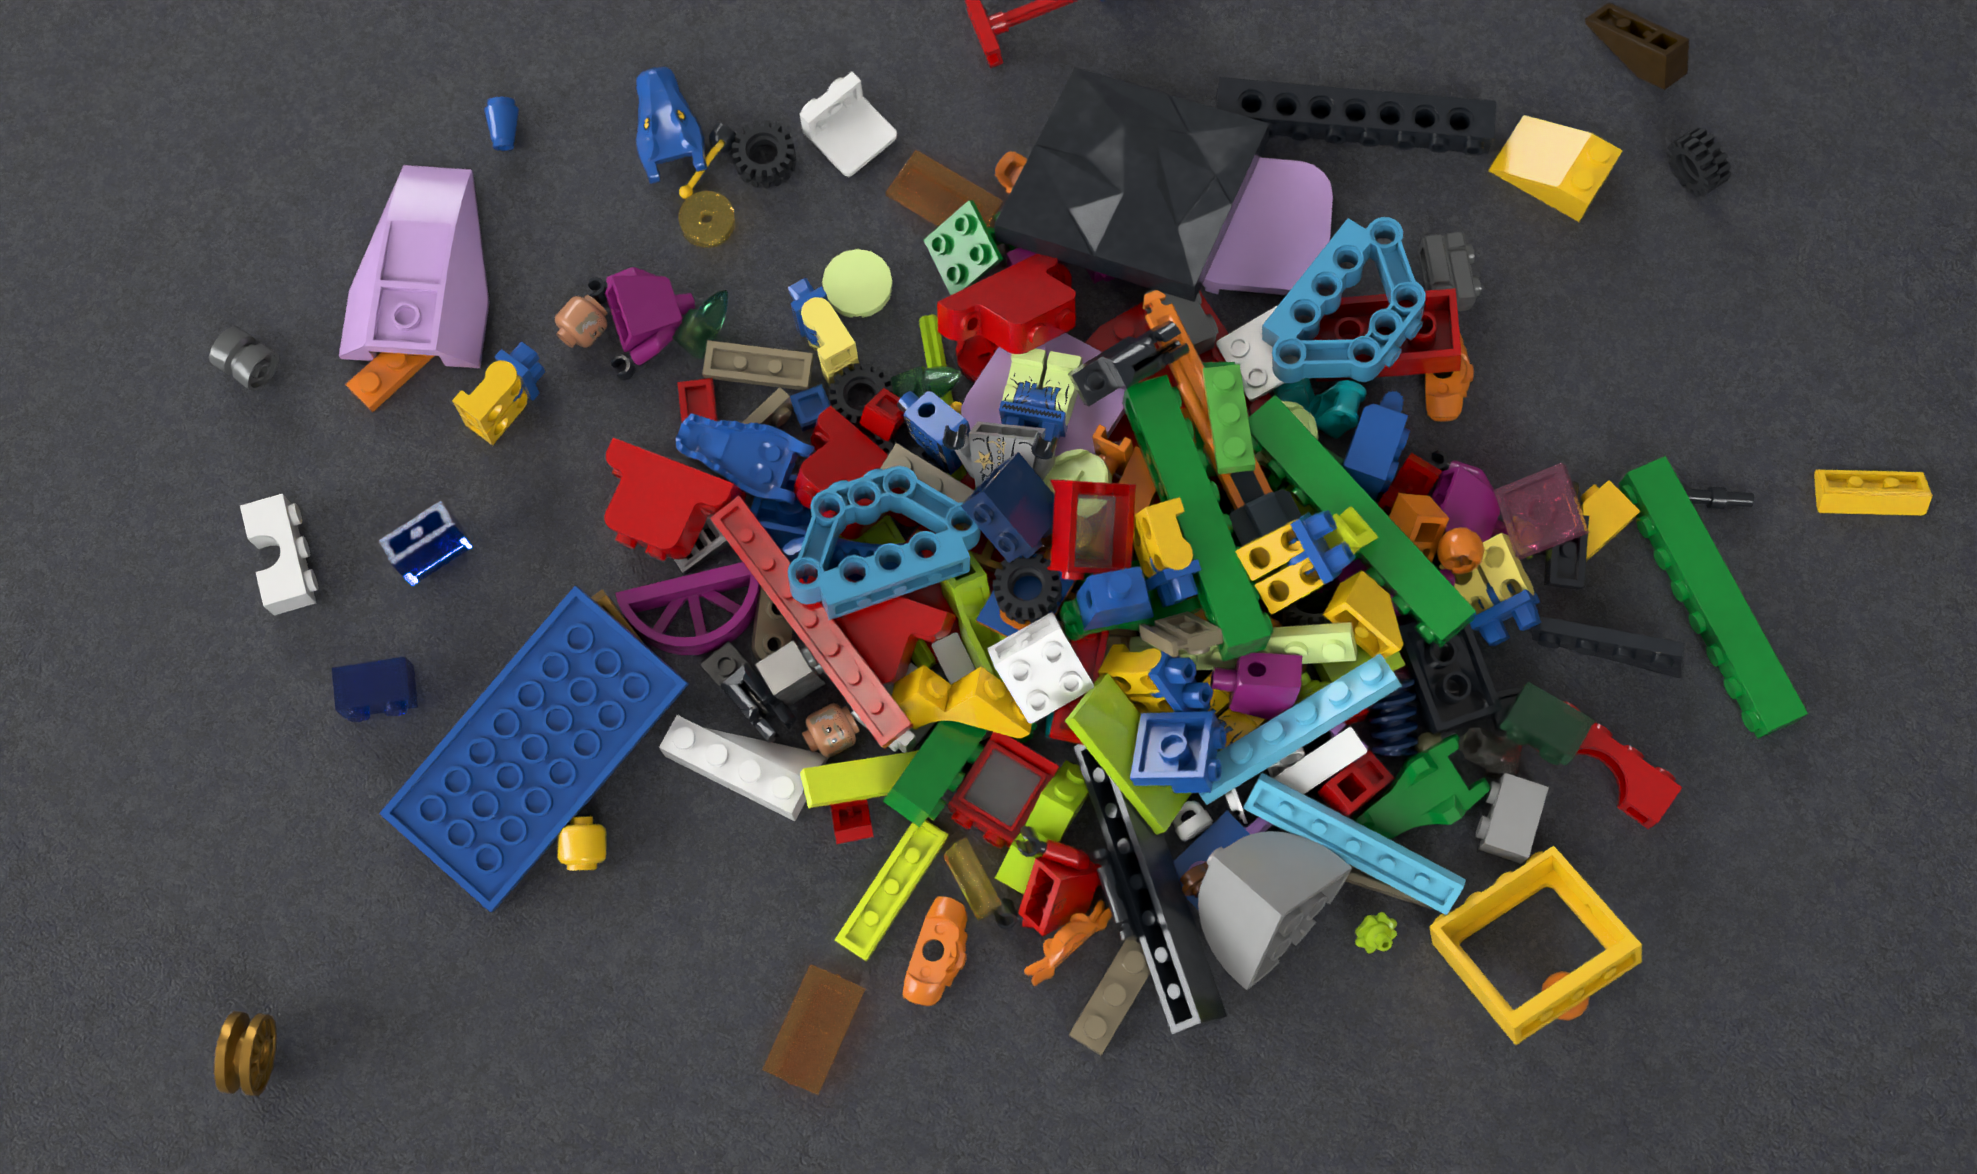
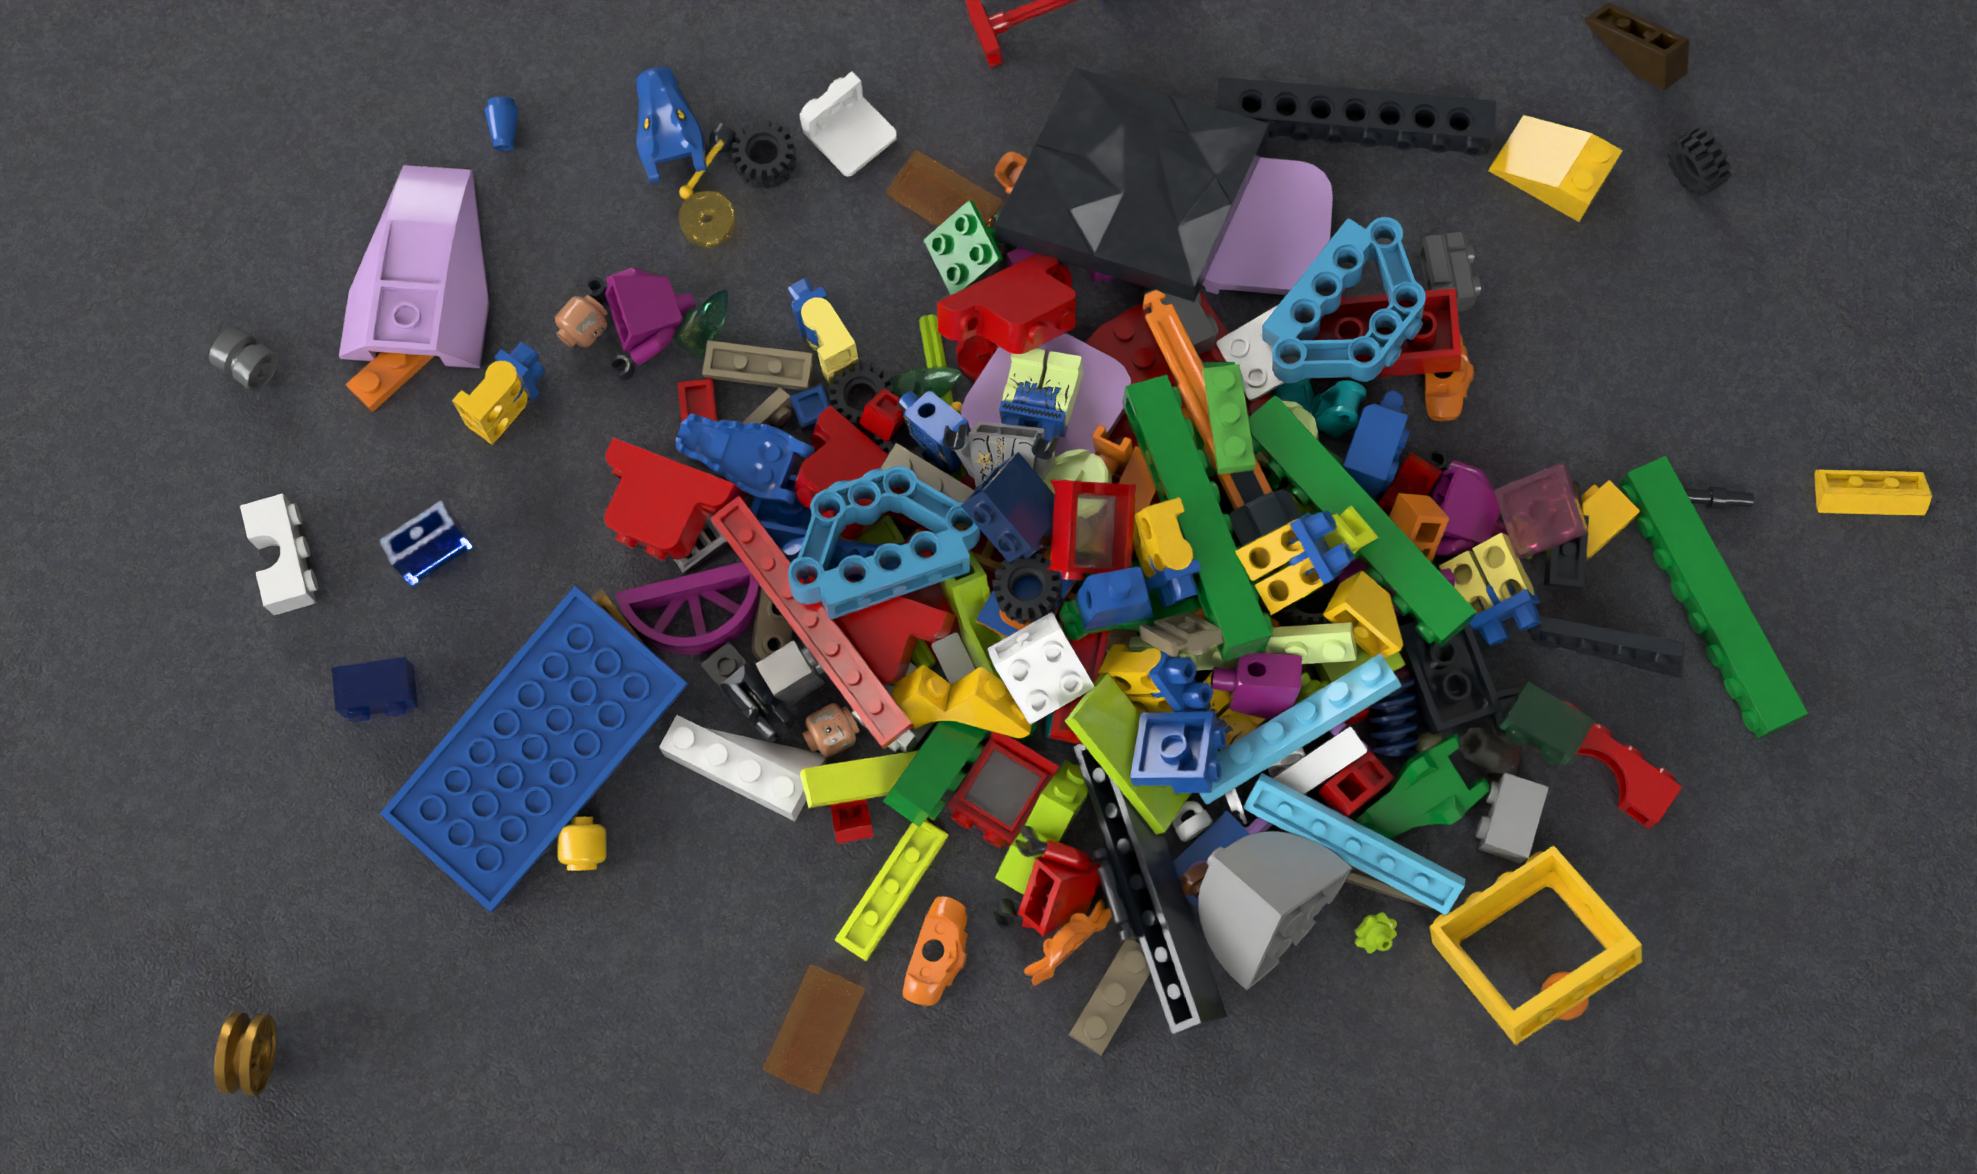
(857, 283): yellowish green tile -> none
(972, 879): clear yellow tile -> none
(1127, 363): black plate -> none
(1460, 550): orange piece -> none

